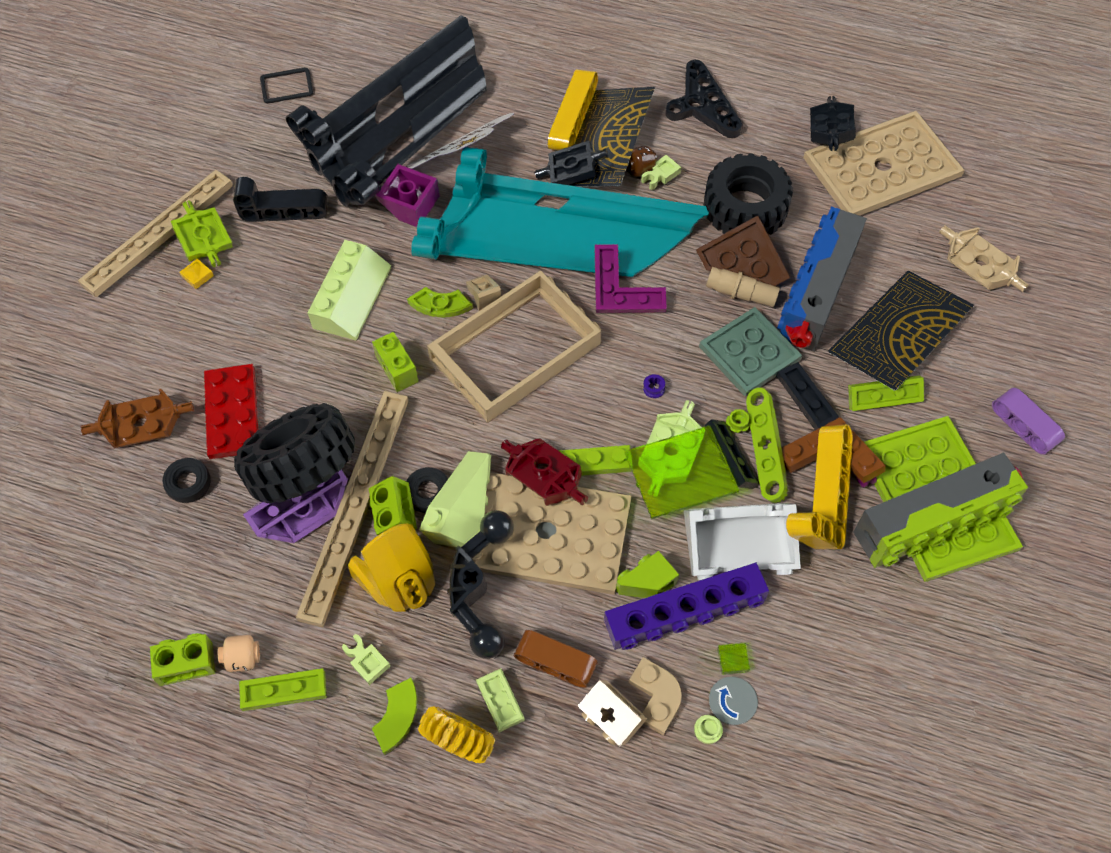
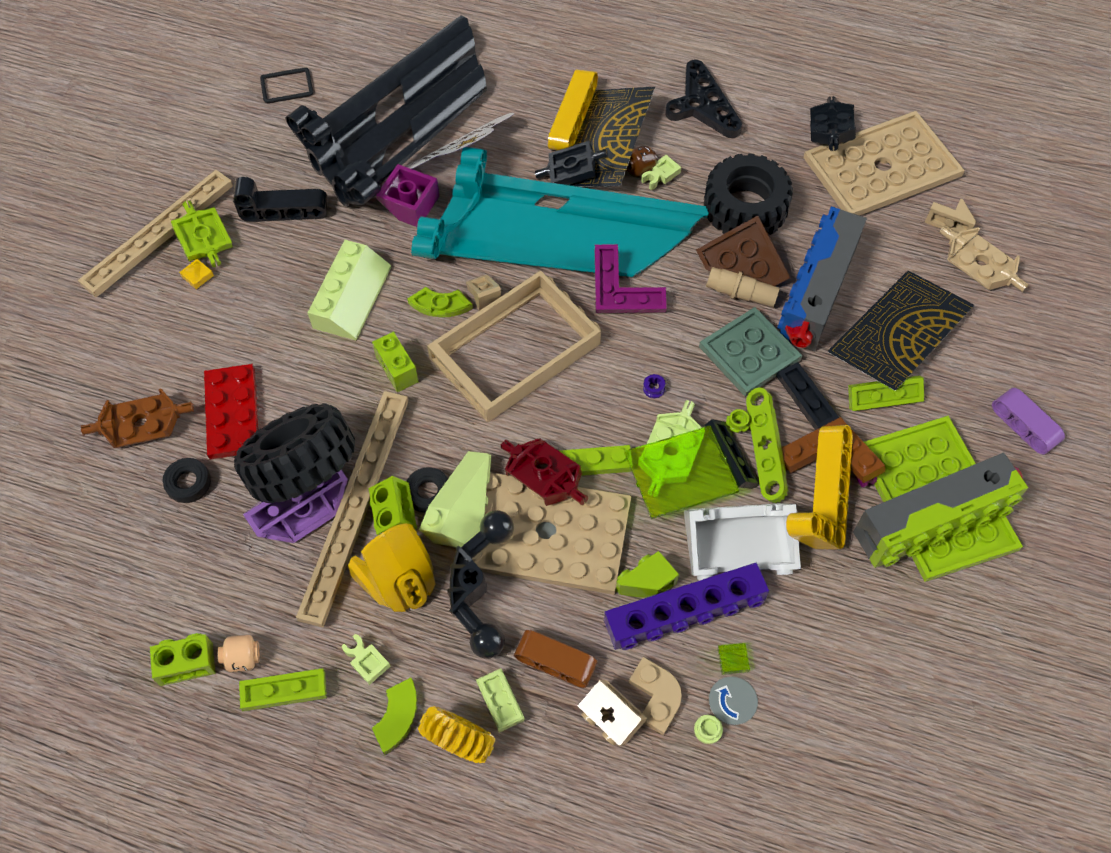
(956, 220): none -> tan slope

